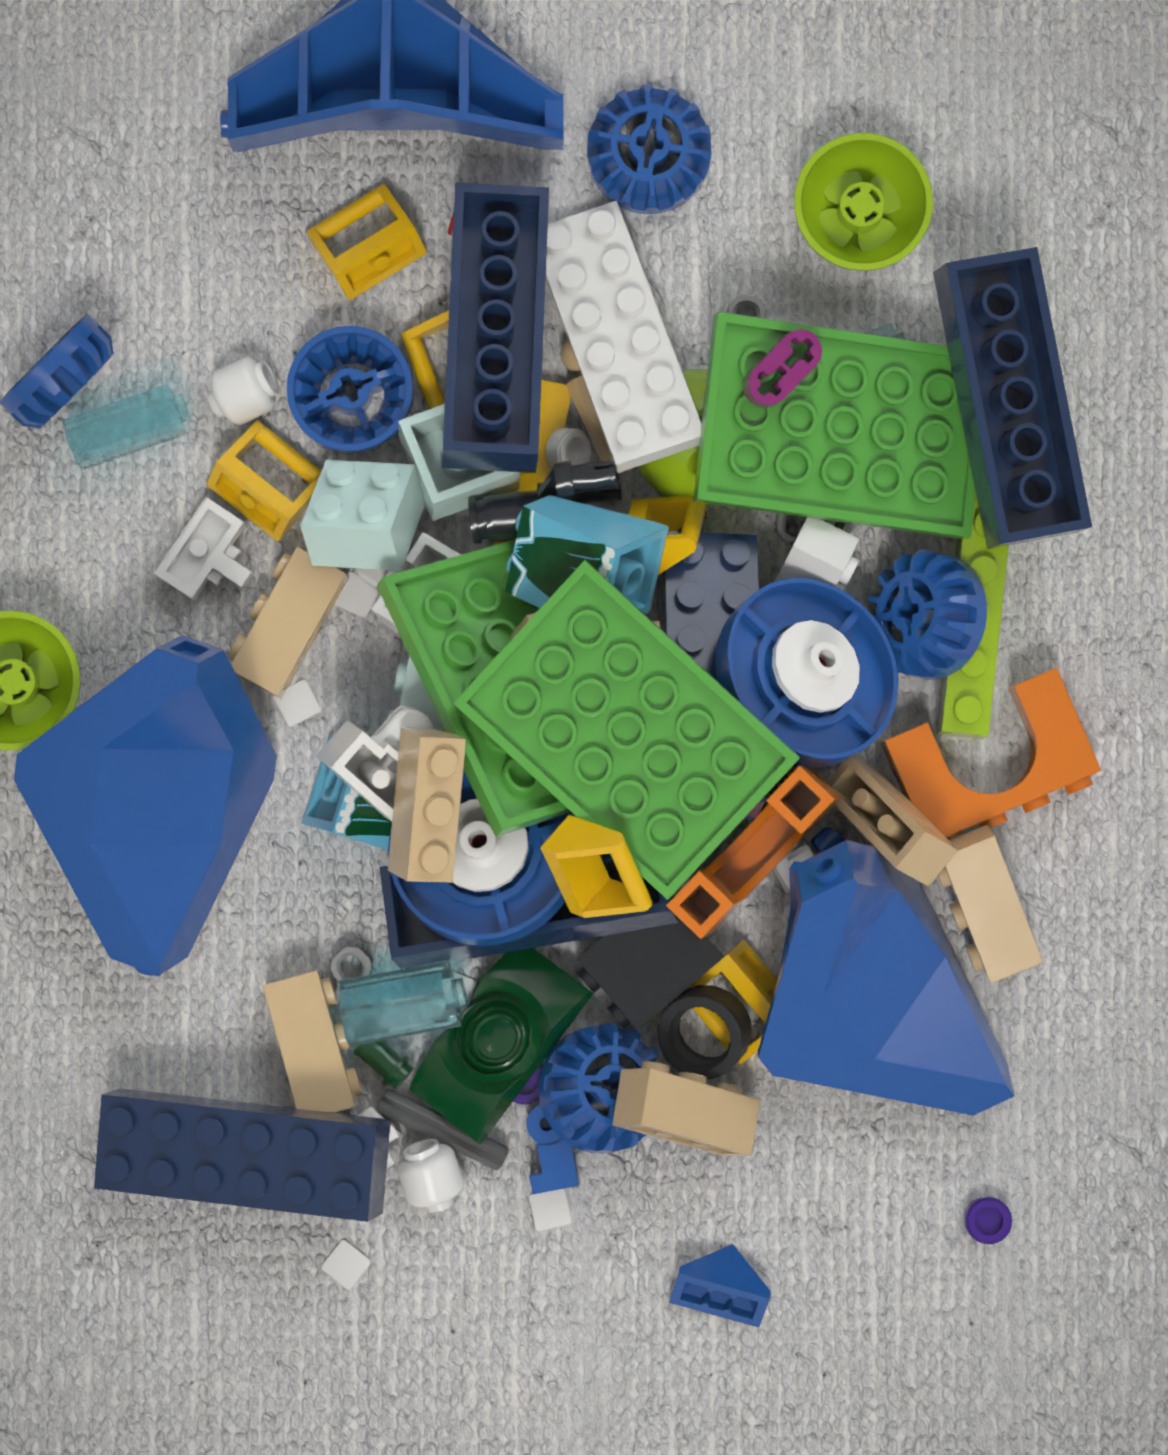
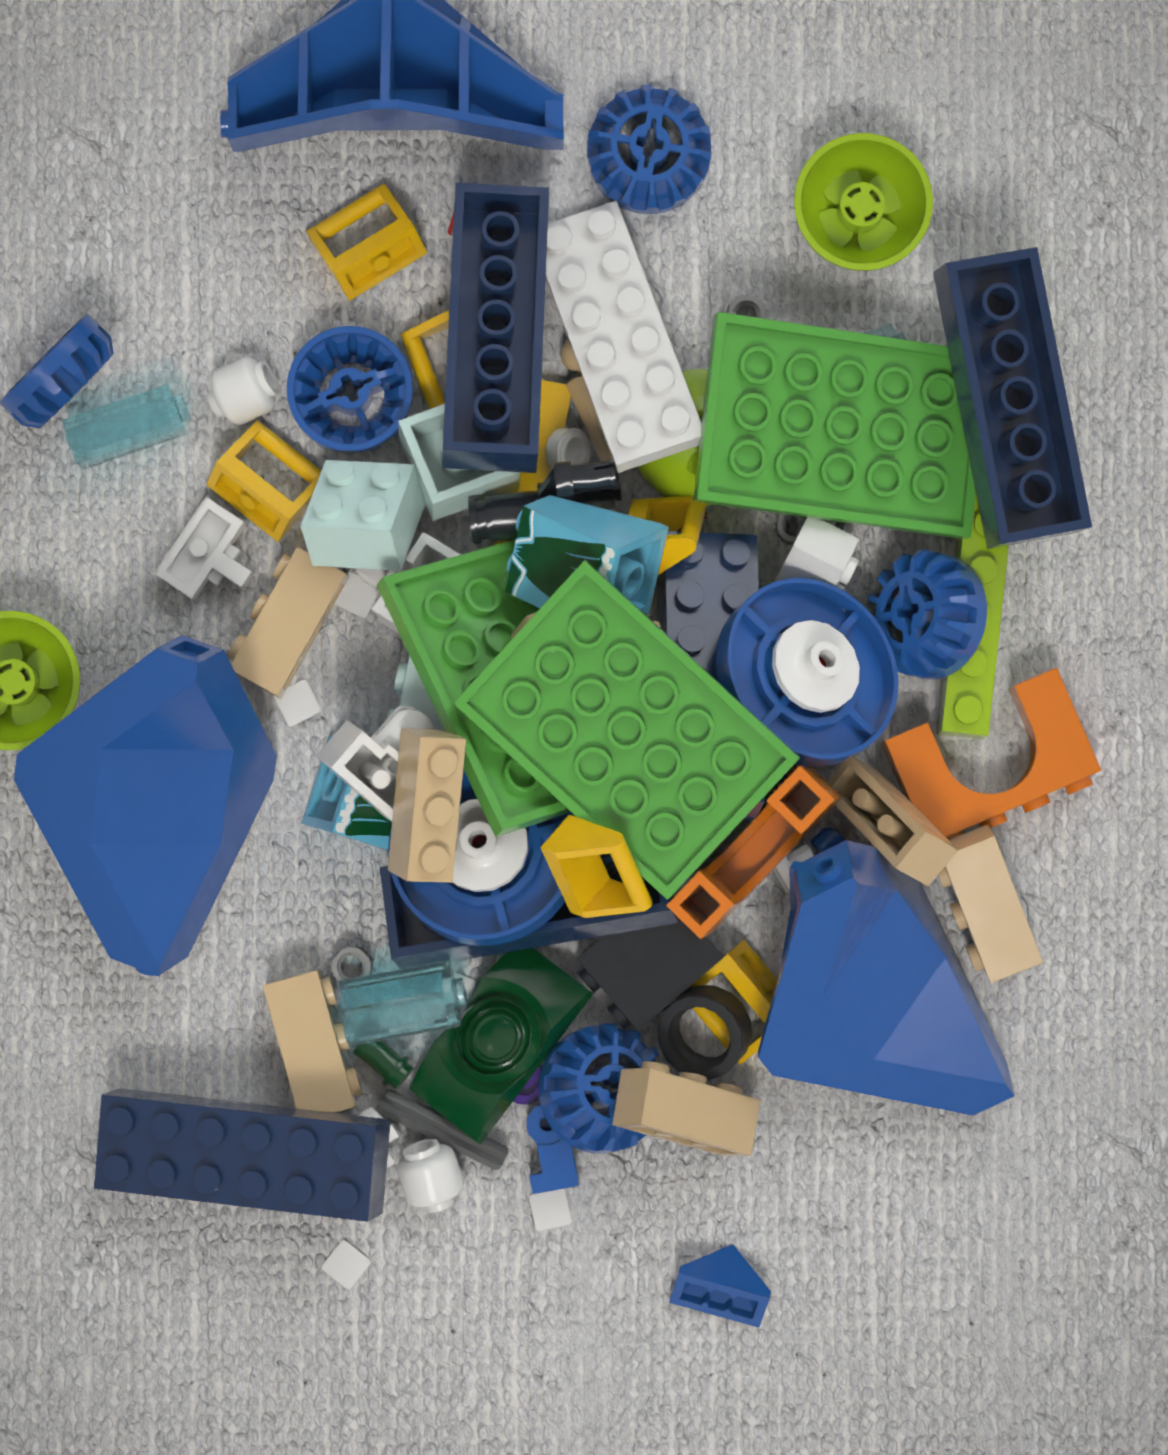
(790, 376): magenta beam -> none
(987, 1220): dark purple tile -> none

